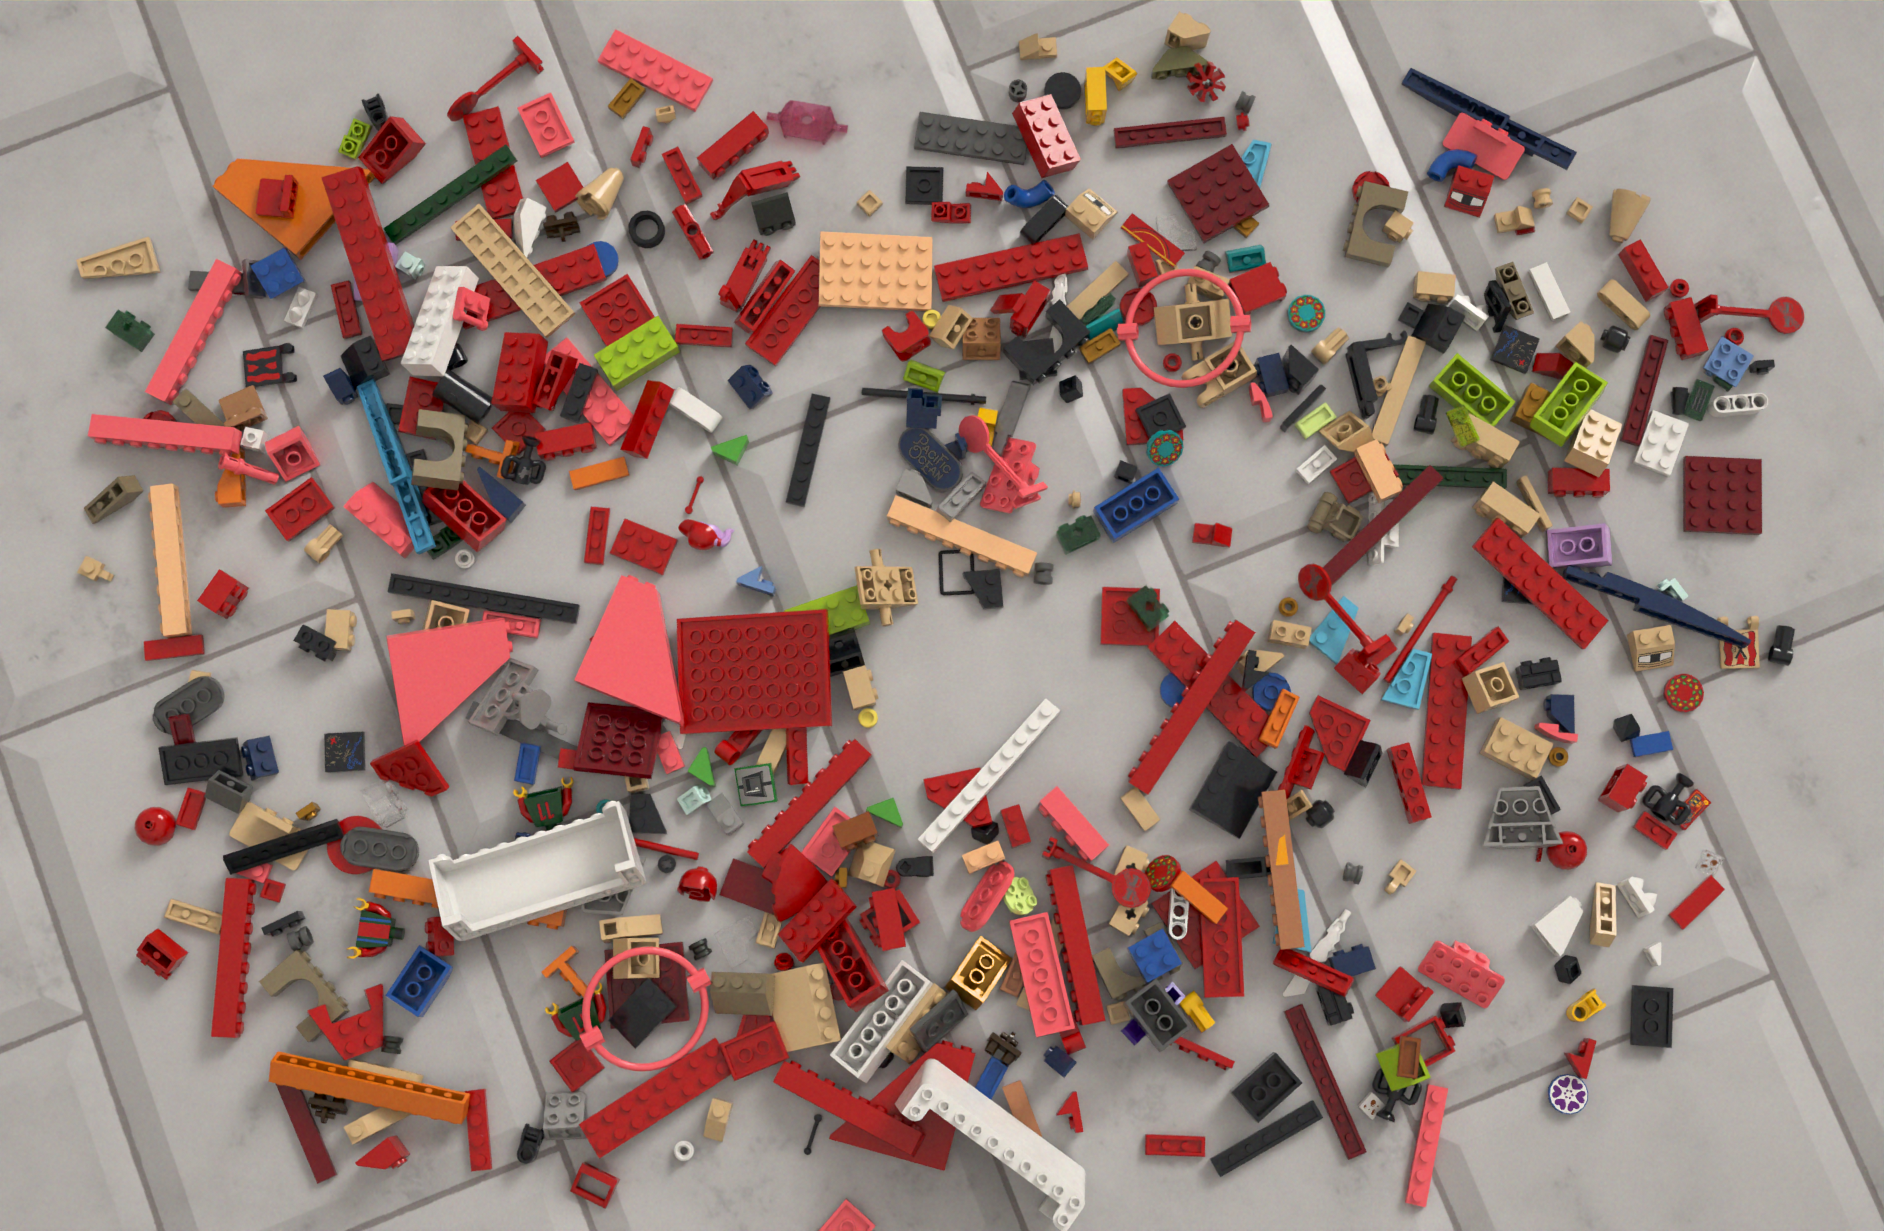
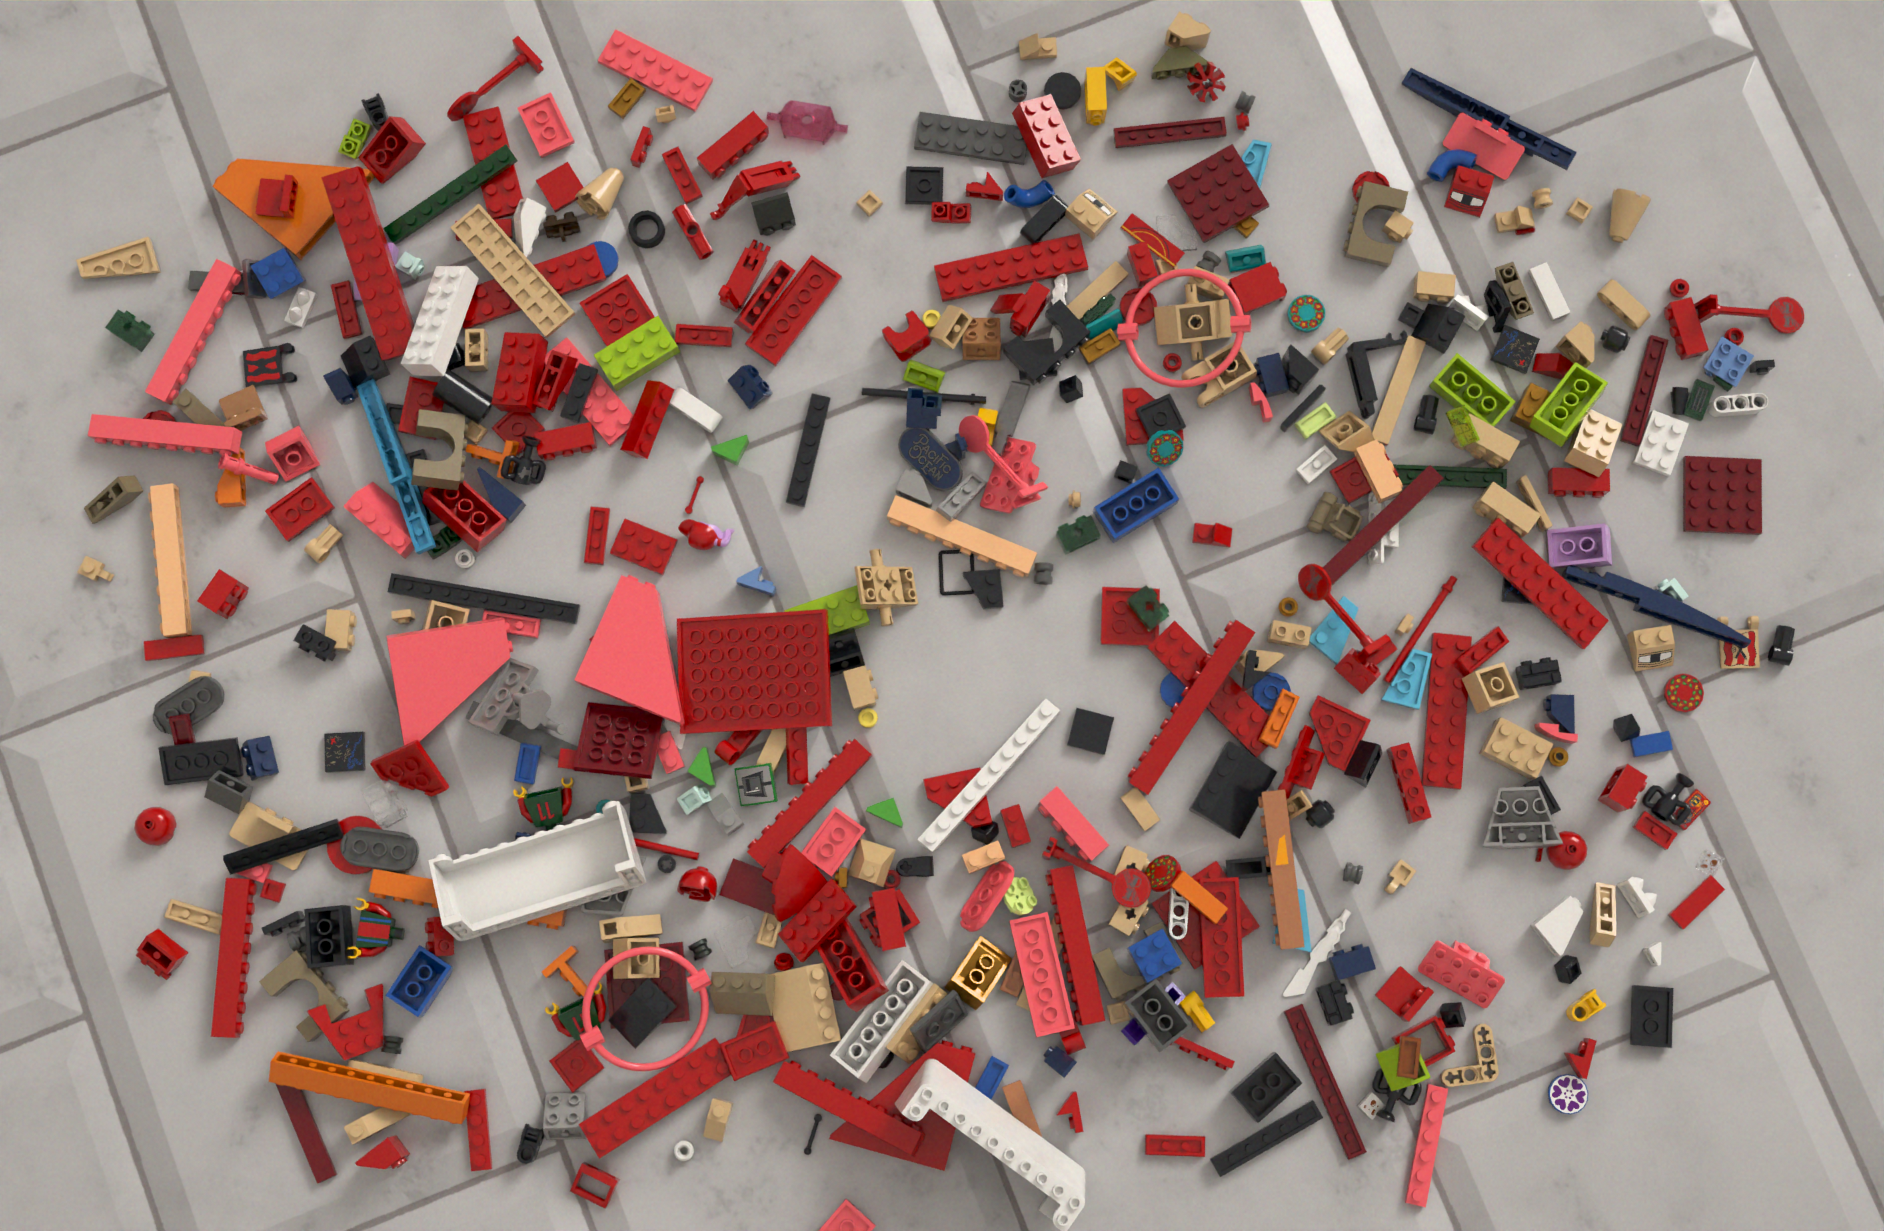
(191, 809): red tile -> none
(254, 440): white brick -> none
(308, 812): pearl gold plate -> none
(320, 1102): dark brown hips -> none
(328, 936): none -> black slope
(474, 303): coral plate -> none
(476, 350): none -> tan brick
(599, 473): orange tile -> none
(855, 831): dark orange brick -> none
(875, 271): light nougat plate -> none
(1010, 1053): dark brown hips -> none
(1090, 731): none -> black tile
(1313, 971): red plate -> none
(1381, 380): tan plate -> none
(1478, 1069): none -> tan beam
(1643, 270): red brick -> none

